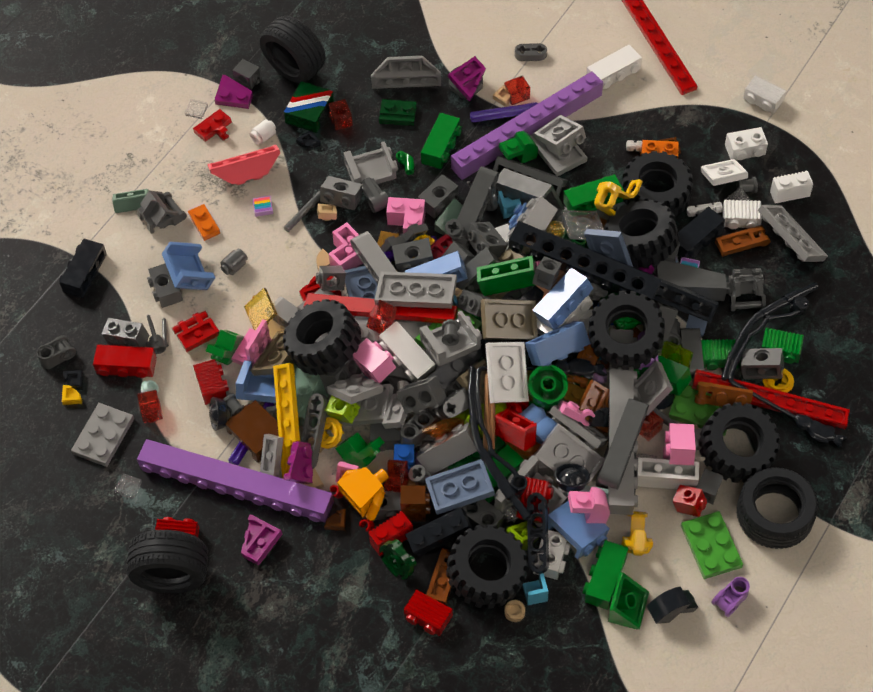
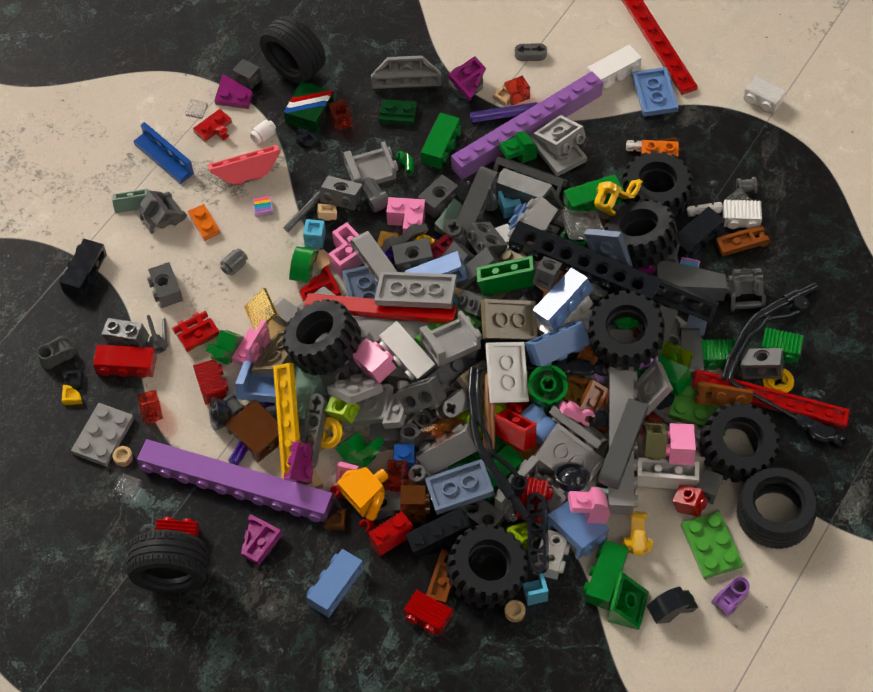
(122, 456): none -> tan tile
(149, 386): light aqua plate -> none
(164, 154): none -> blue fence
(186, 267): medium blue panel -> none
(271, 455): light grey plate -> none
(302, 264): none -> green brick
(314, 233): none -> medium azure brick
(334, 582): none -> medium blue brick
(336, 283): dark grey brick -> none
(381, 317): clear red brick -> none
(397, 559): dark green plate -> none
(450, 334): dark grey bush -> none
(556, 228): clear yellow plate -> none
(654, 441): none -> olive brick
(655, 91): none -> medium blue plate
(724, 172): white plate -> none
(746, 144): white brick -> none
(791, 187): white brick -> none
(792, 233): light grey plate -> none

